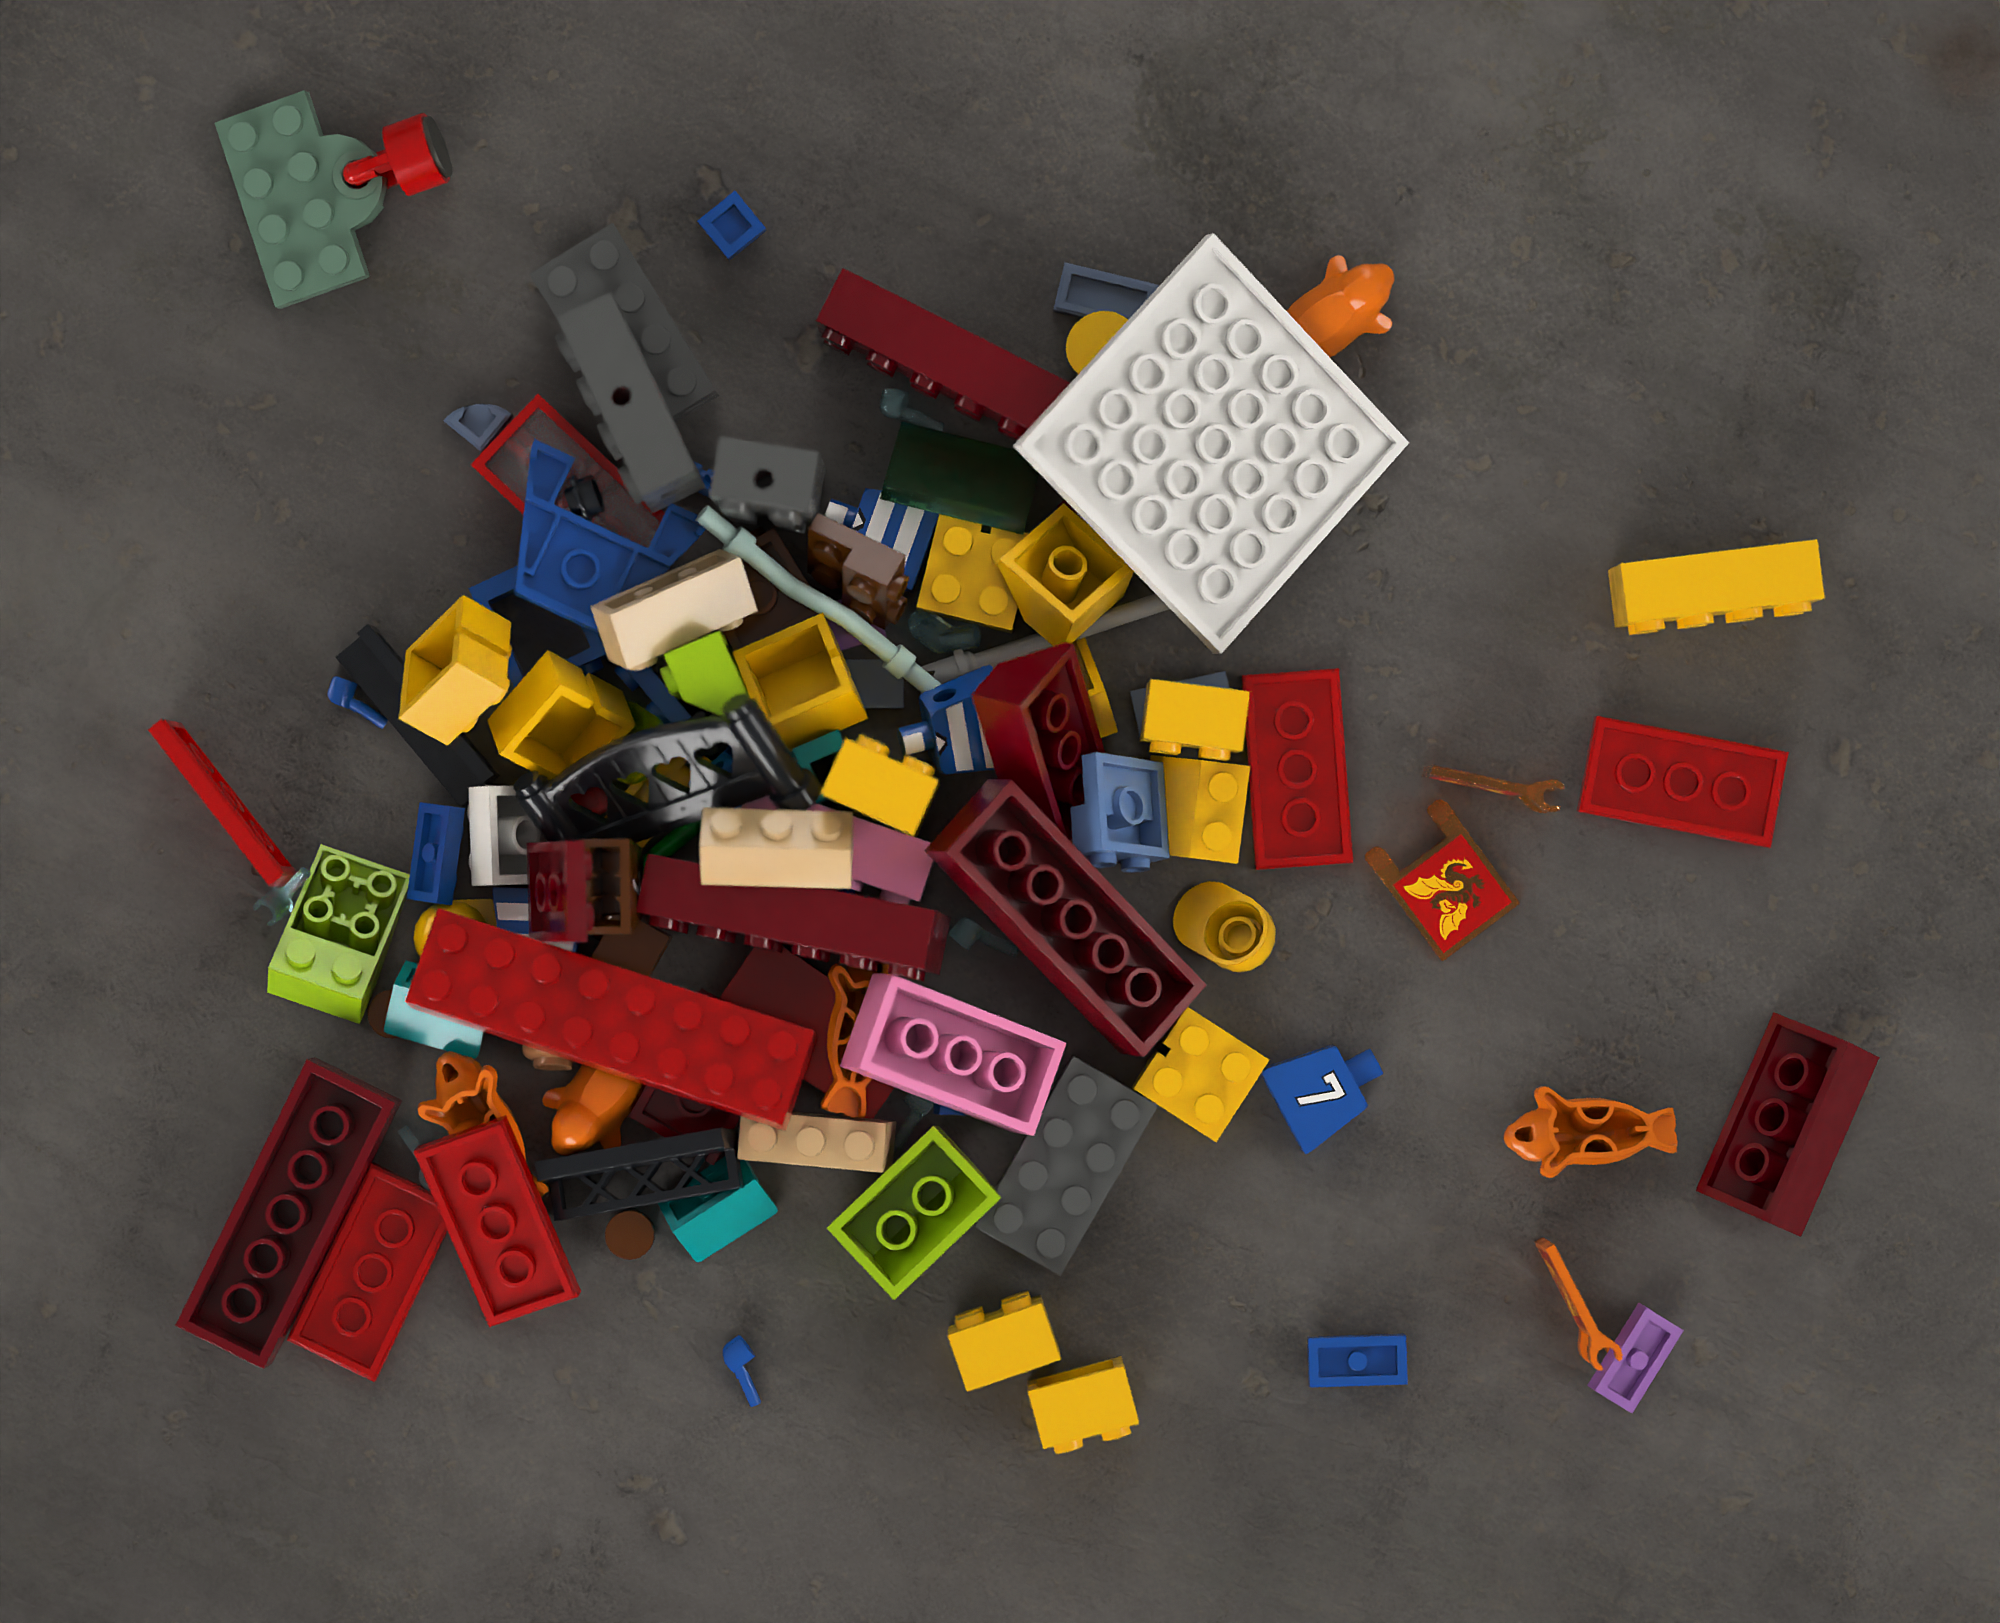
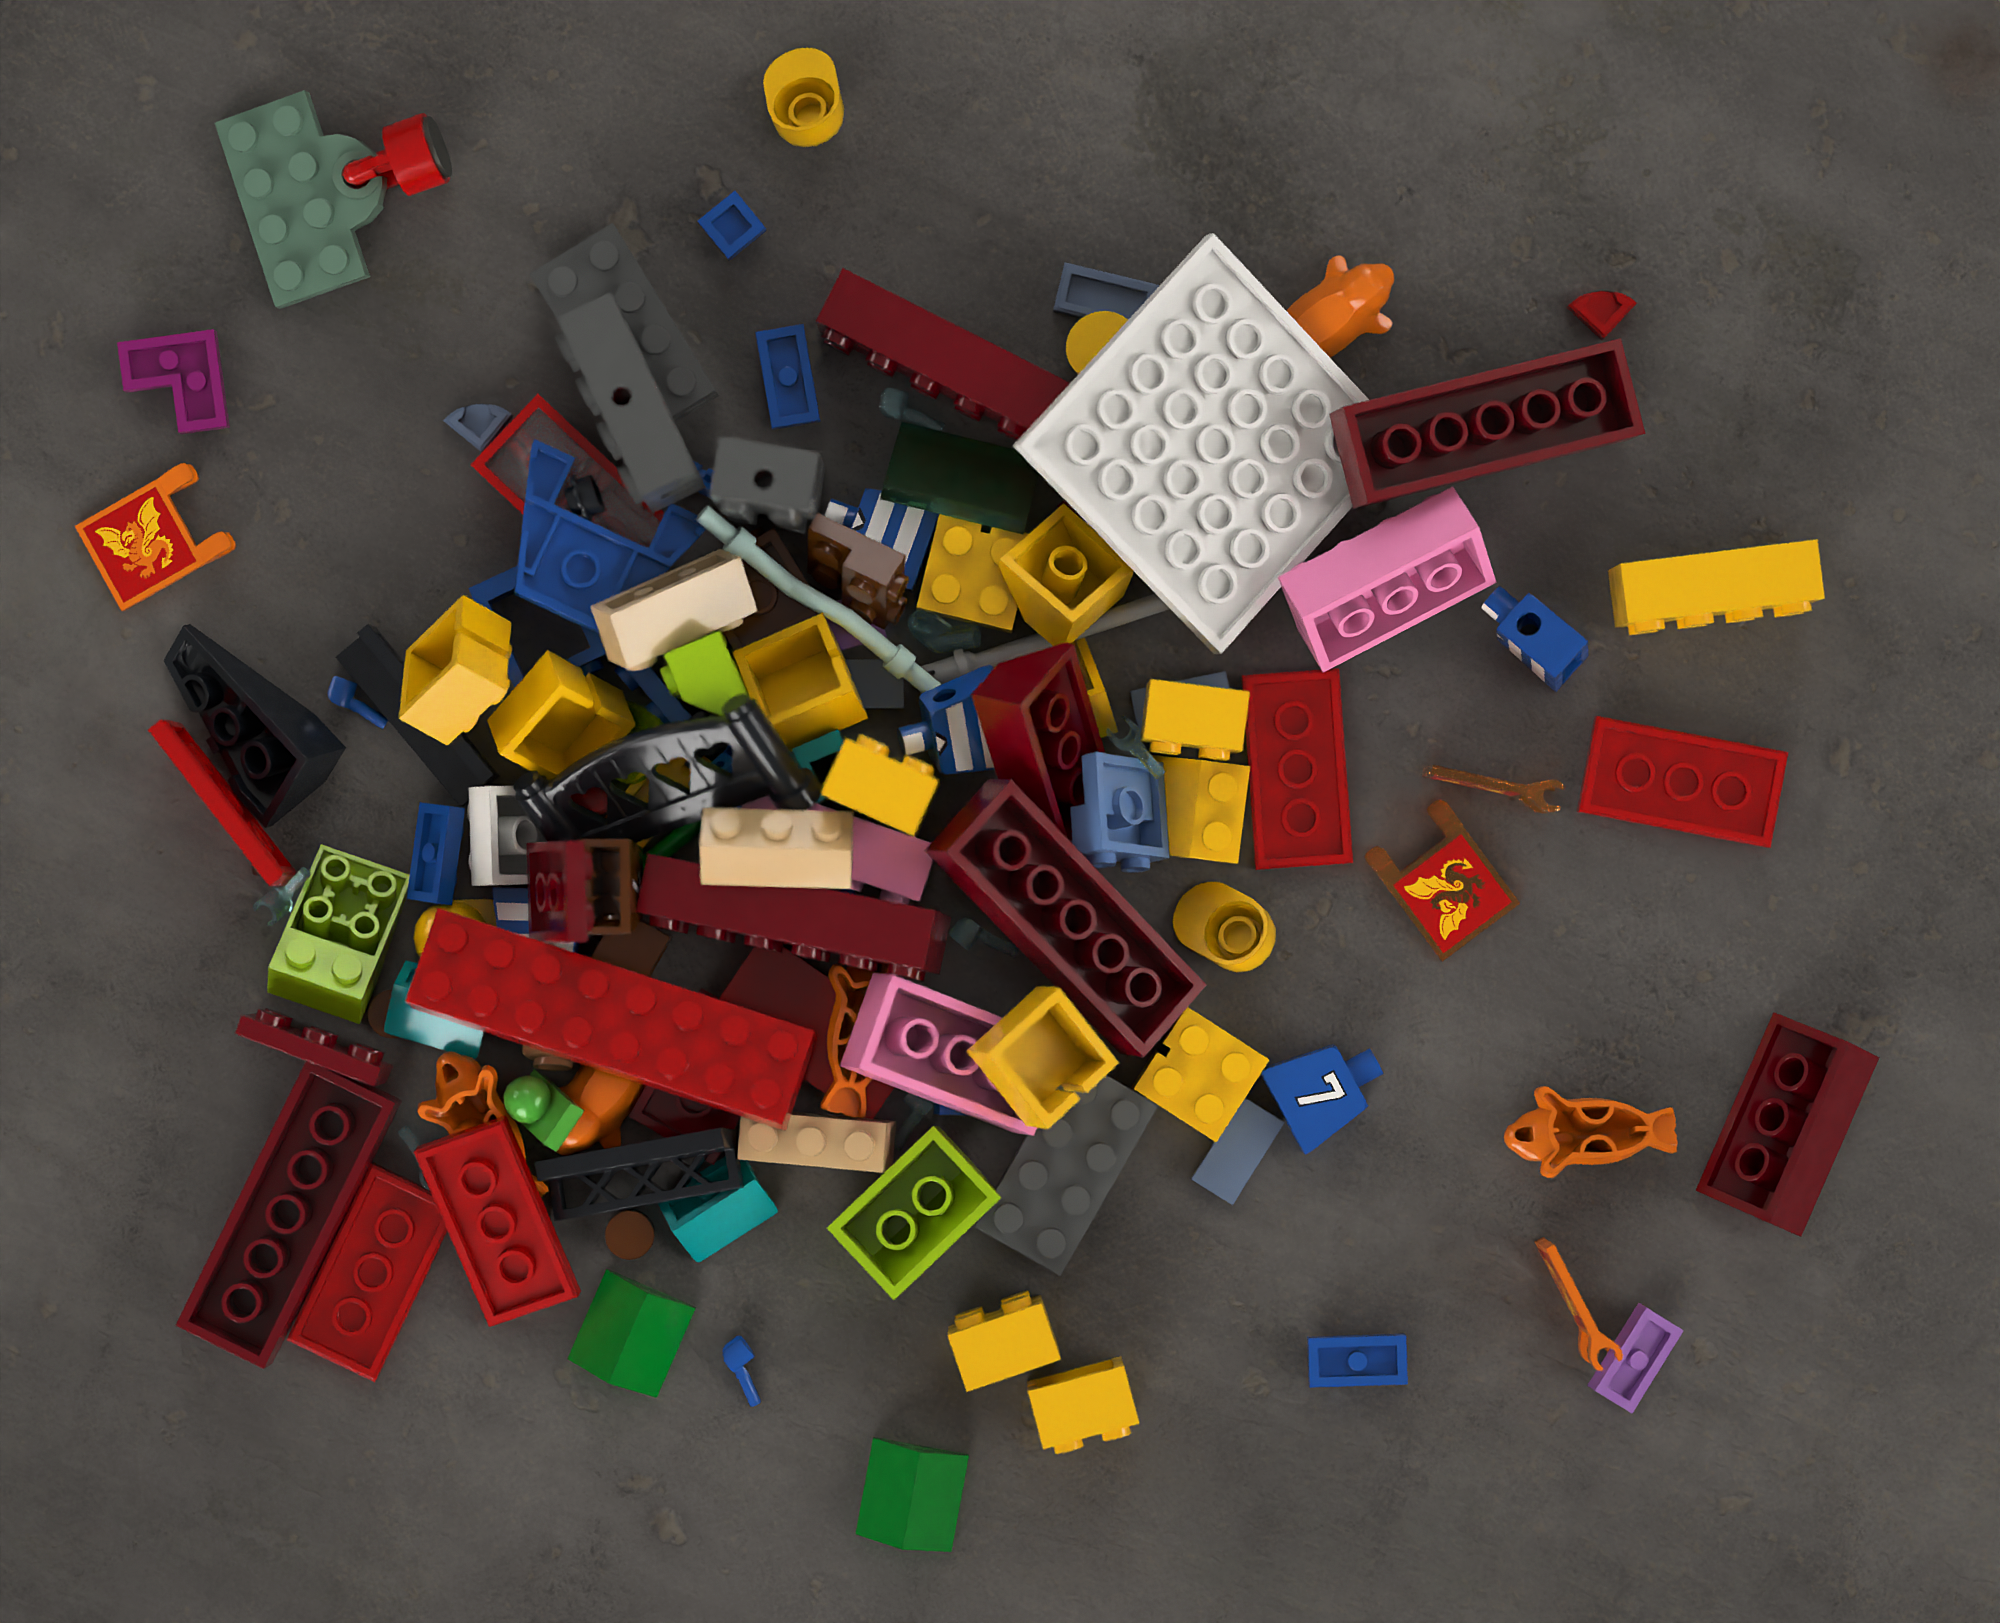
(144, 541): none -> flag
(189, 366): none -> magenta plate
(264, 735): none -> black wedge
(315, 1046): none -> dark red plate
(542, 1108): none -> bright green tile
(631, 1334): none -> green slope
(787, 376): none -> blue plate
(804, 97): none -> yellow cap
(912, 1496): none -> green slope
(1039, 1049): none -> yellow piece
(1137, 748): none -> clear light blue hand
(1237, 1151): none -> sand blue tile
(1387, 579): none -> bright pink brick
(1486, 423): none -> dark red brick
(1552, 651): none -> blue torso
(1601, 310): none -> red tile

